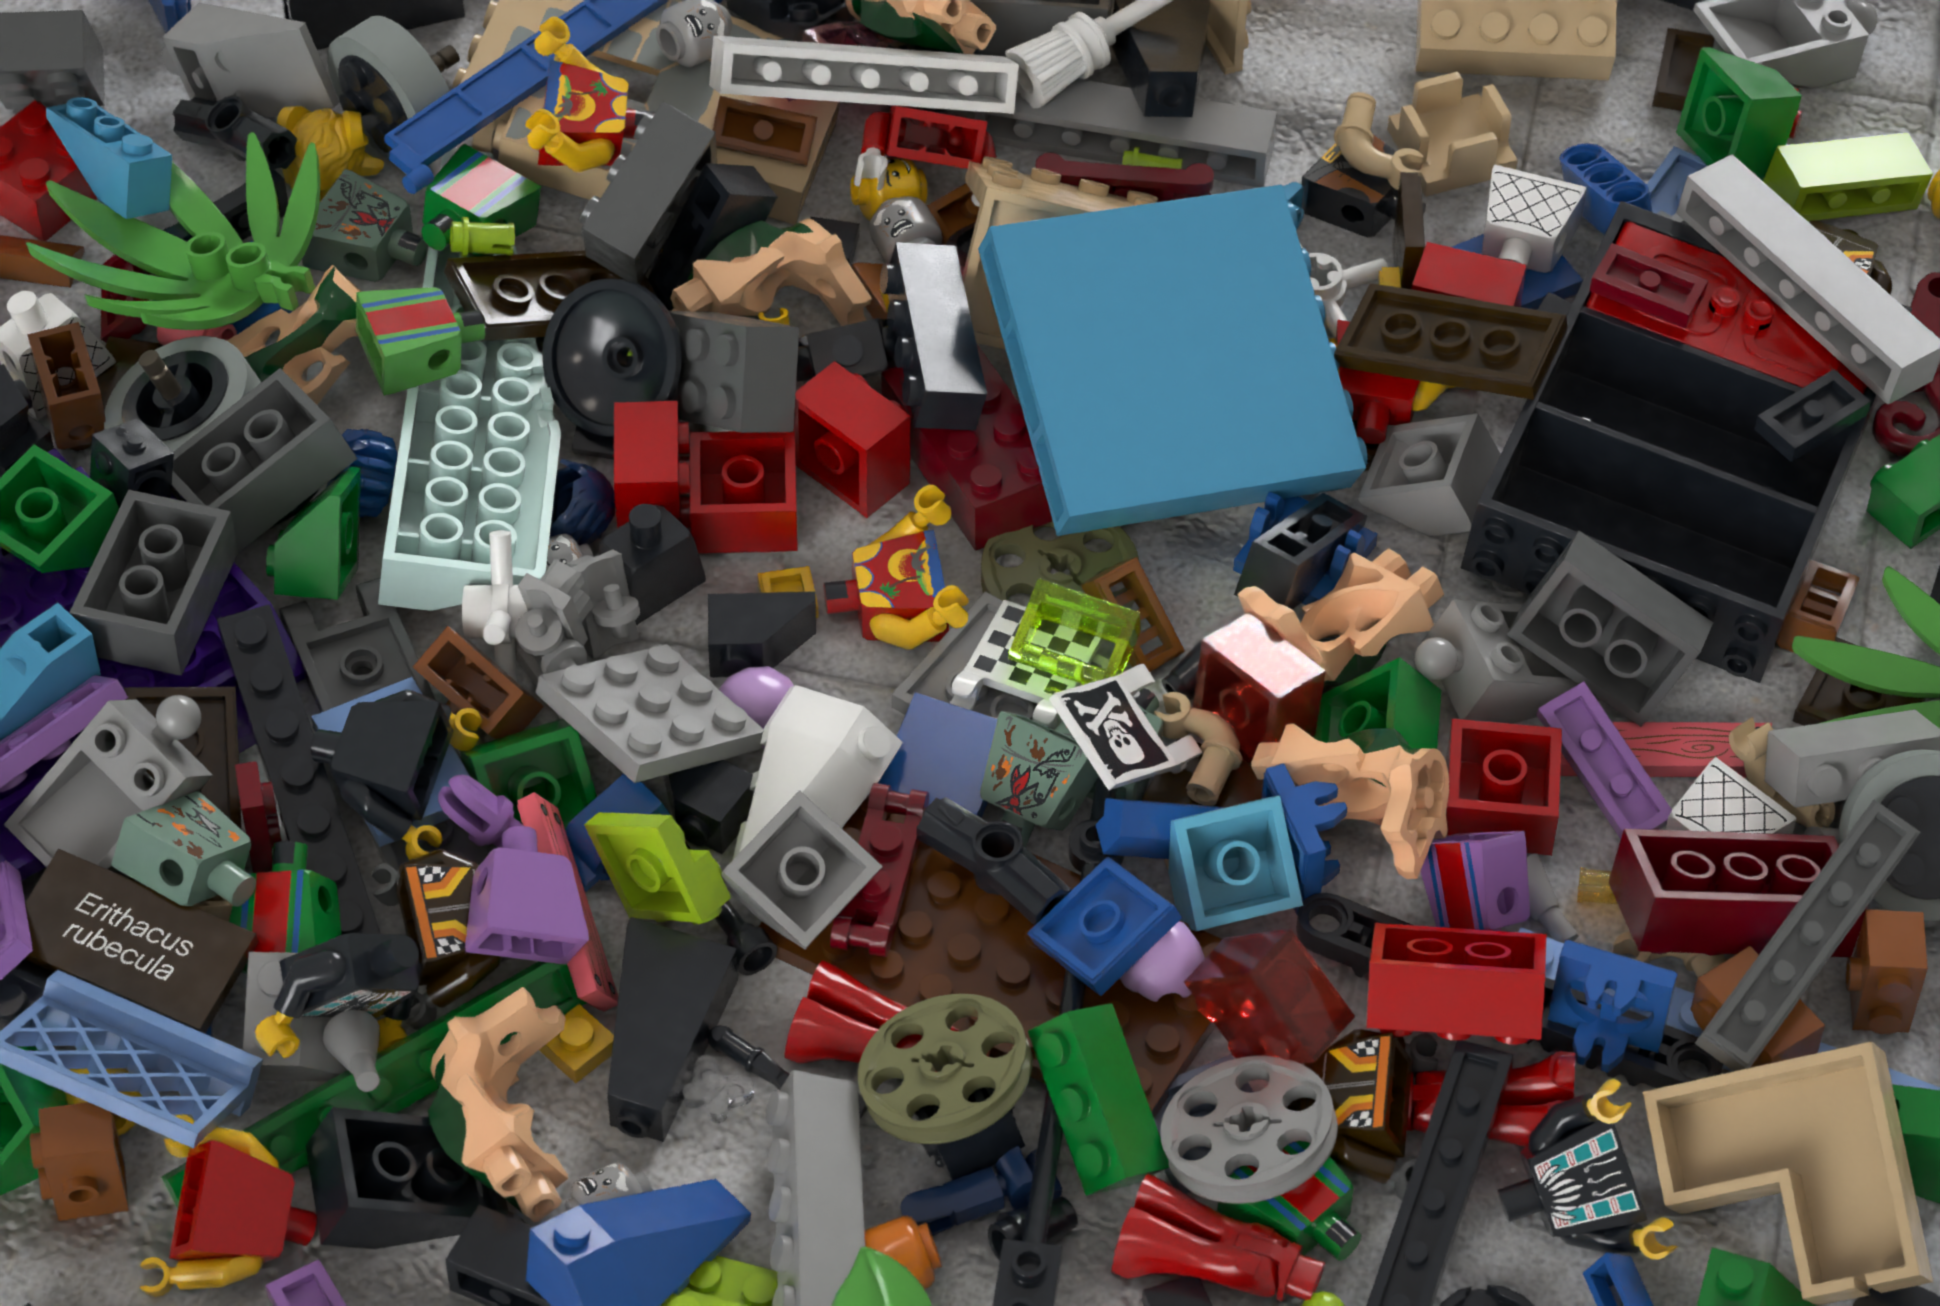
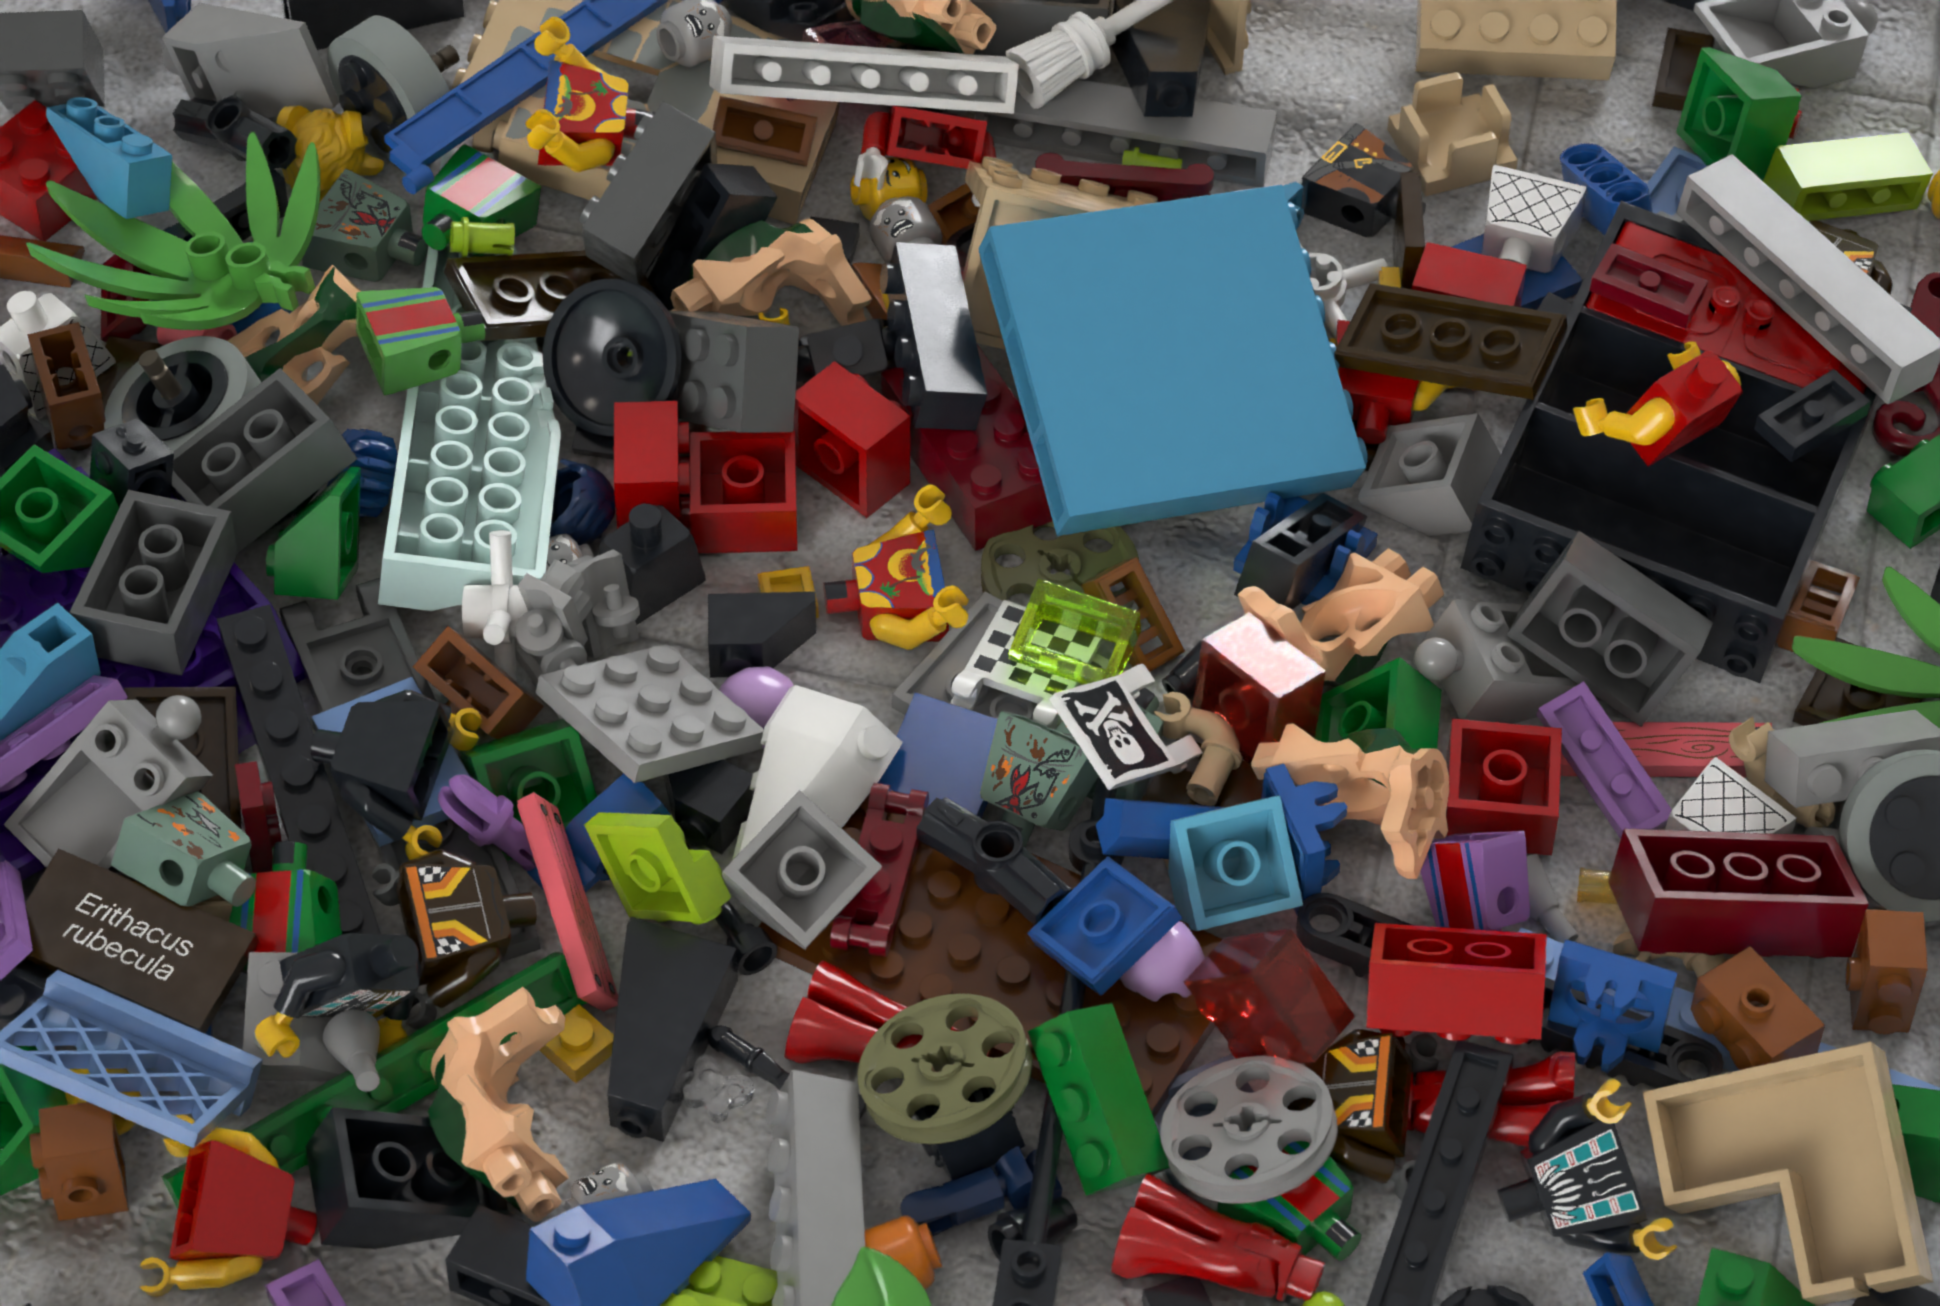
(525, 903): medium lavender torso -> none
(1356, 143): tan piece -> none
(1673, 409): none -> red torso
(1807, 938): dark grey tile -> none

